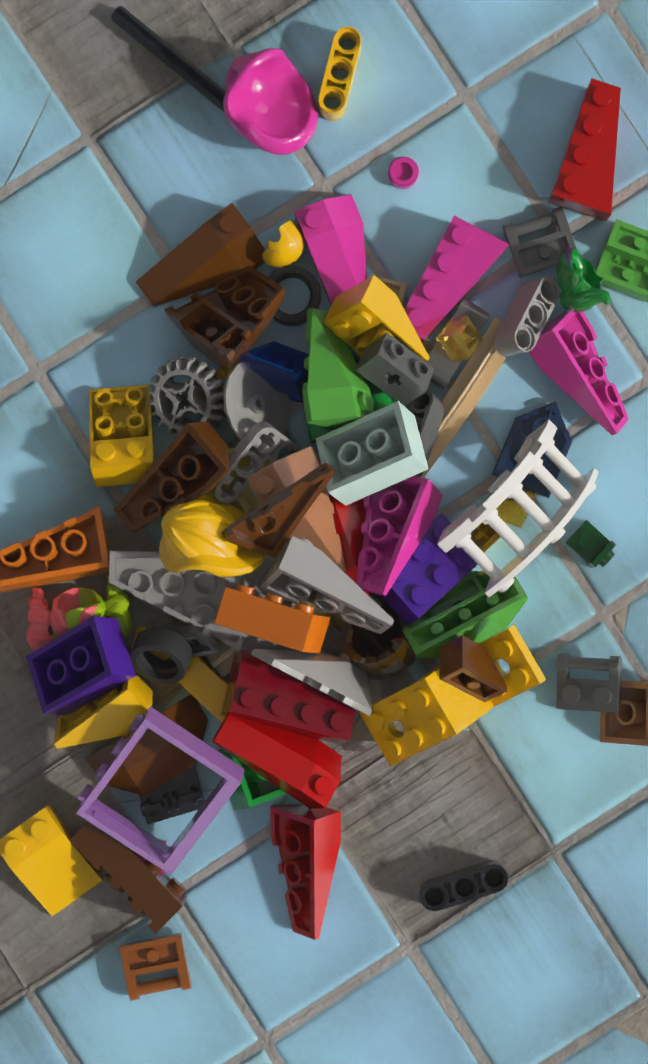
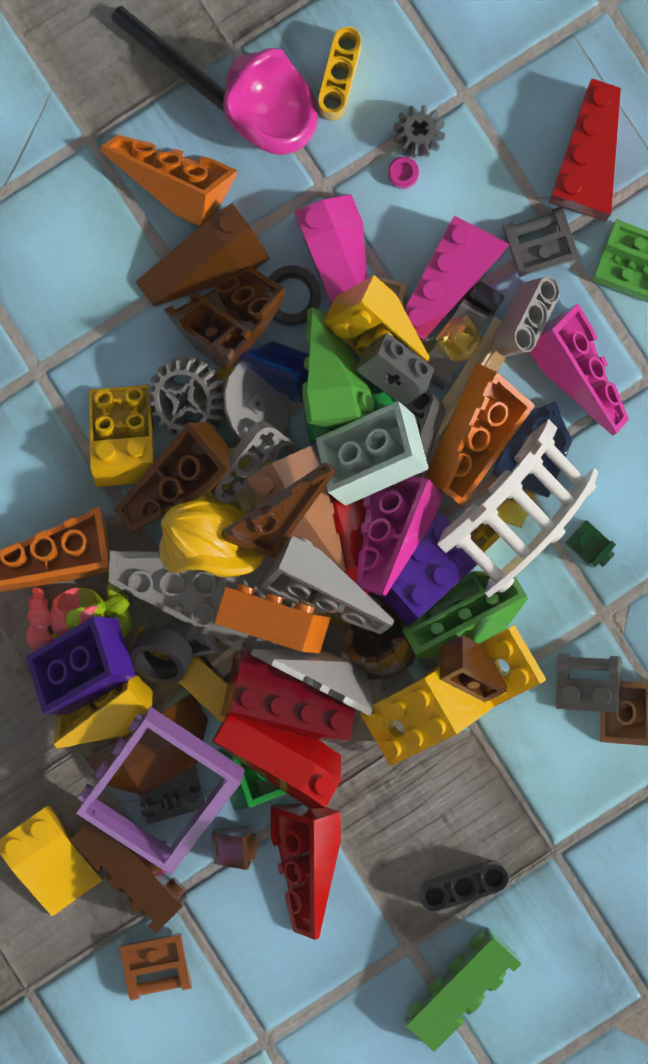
(180, 183): none -> orange wedge
(234, 847): none -> reddish brown slope
(287, 249): yellow hair -> none
(421, 141): none -> dark grey gear
(461, 988): none -> bright green wedge
(477, 433): none -> orange wedge
(486, 298): none -> black slope
(579, 283): green hair -> none

